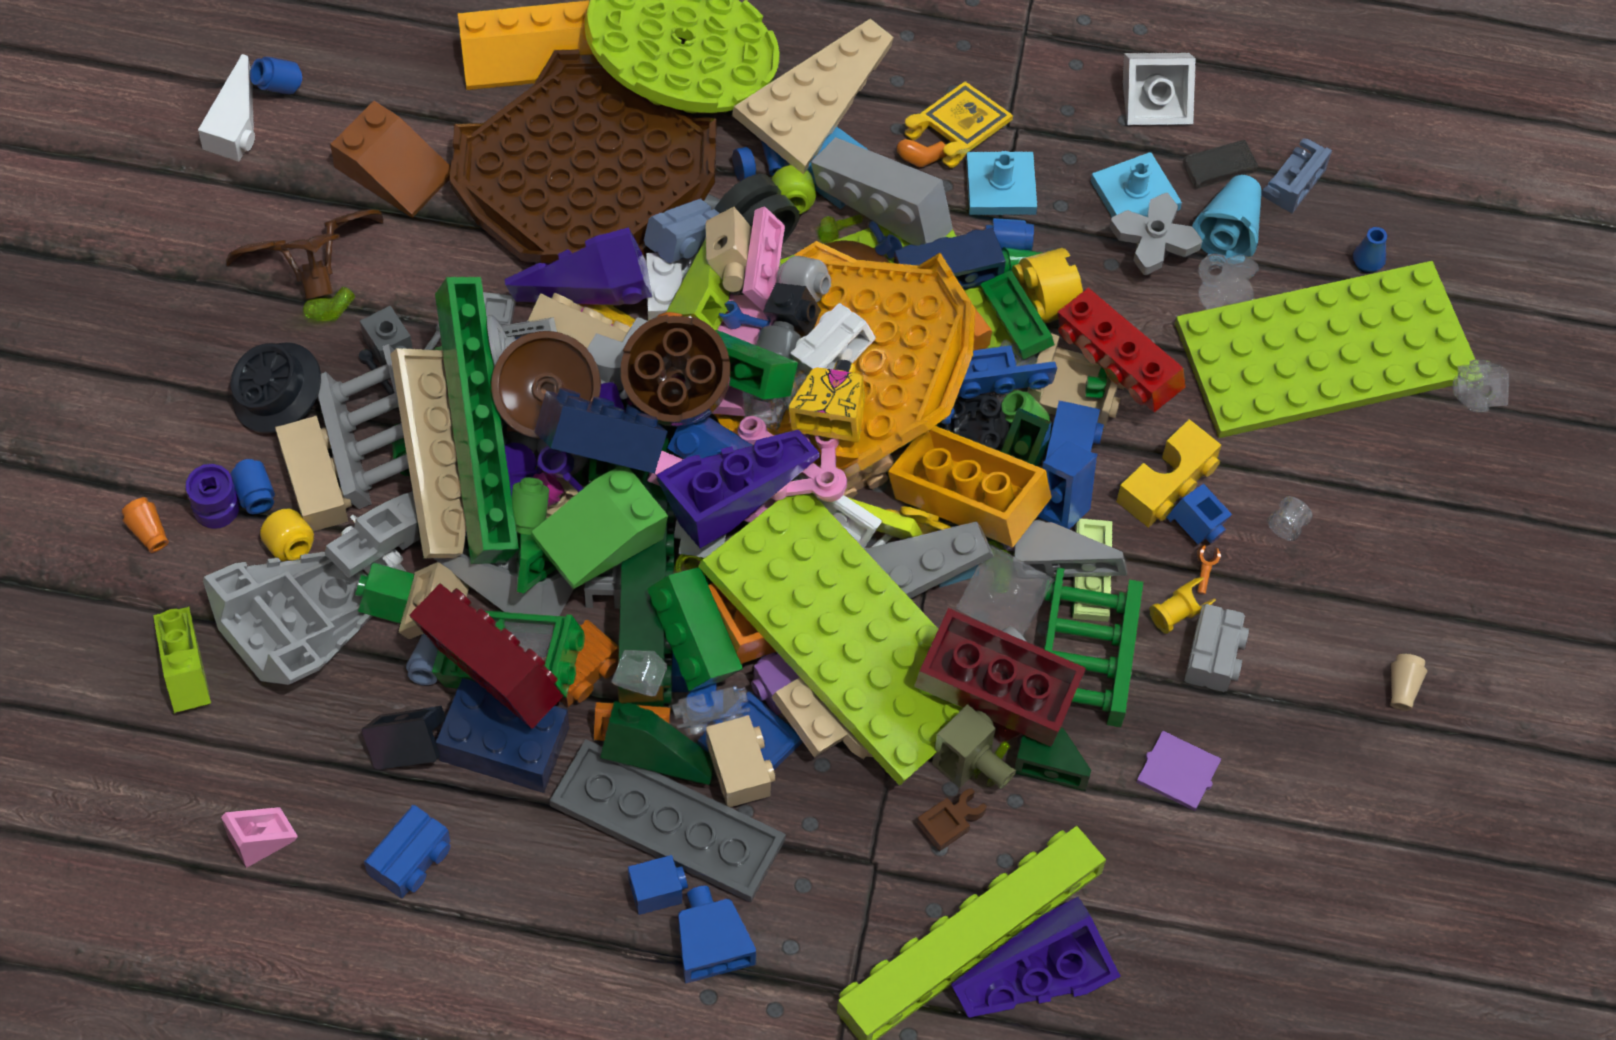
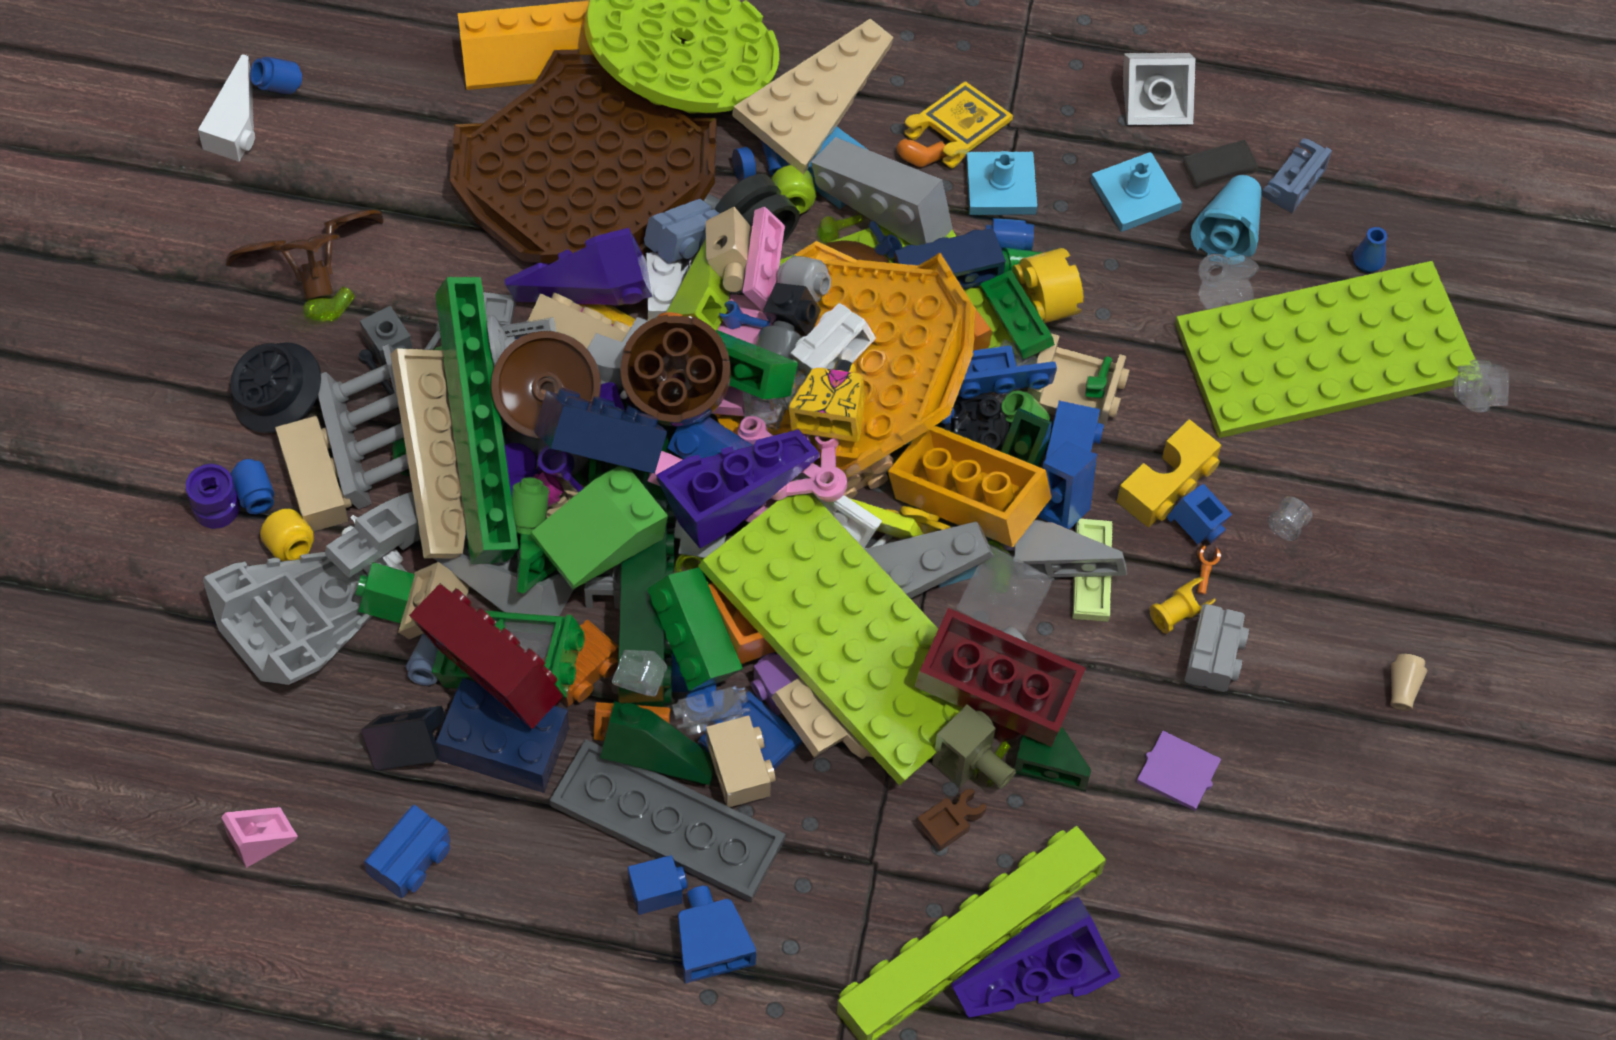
(145, 524): orange cone -> none
(181, 659): lime slope -> none
(390, 159): dark orange slope -> none
(1121, 350): red brick -> none
(1121, 635): green fence -> none
(1155, 234): light grey plant -> none

